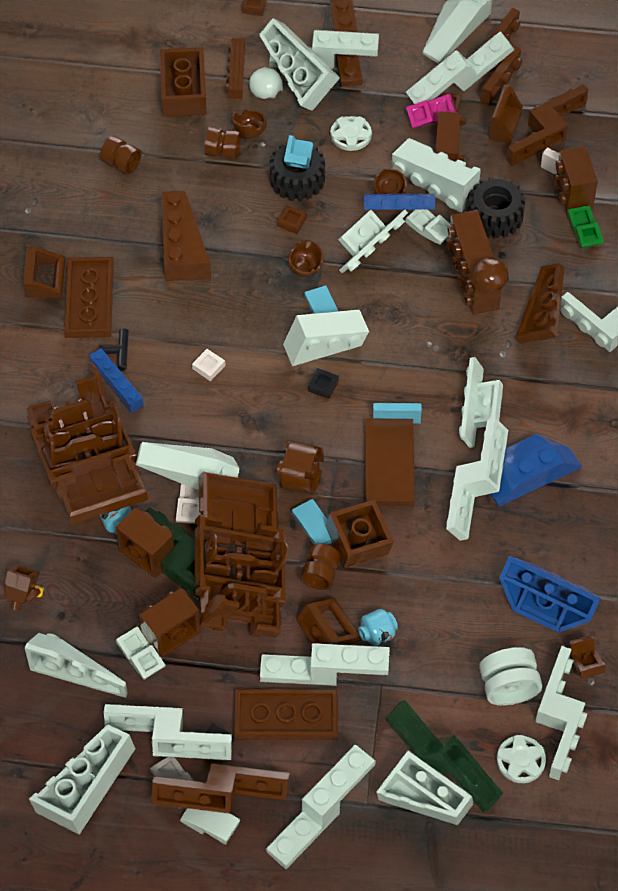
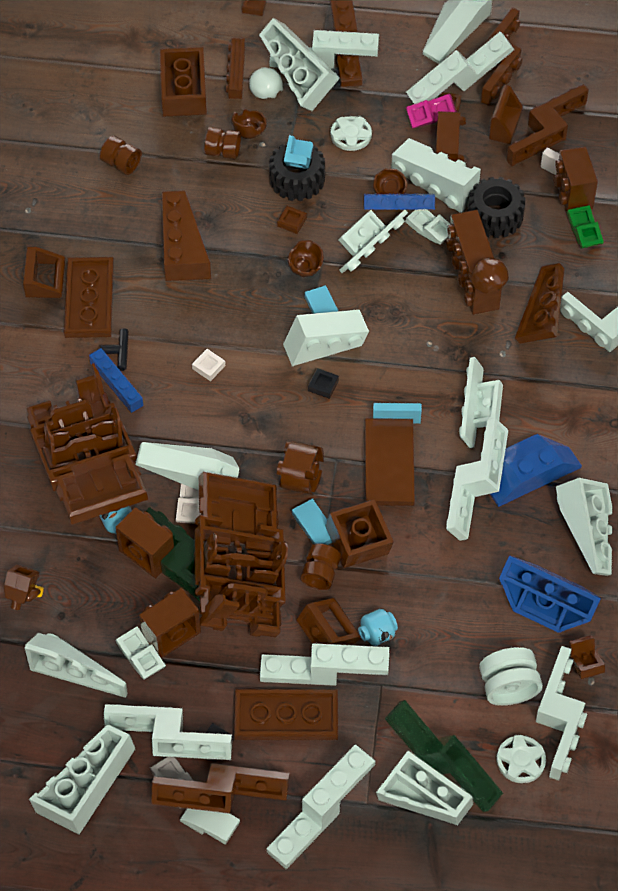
(586, 511): none -> light aqua wedge

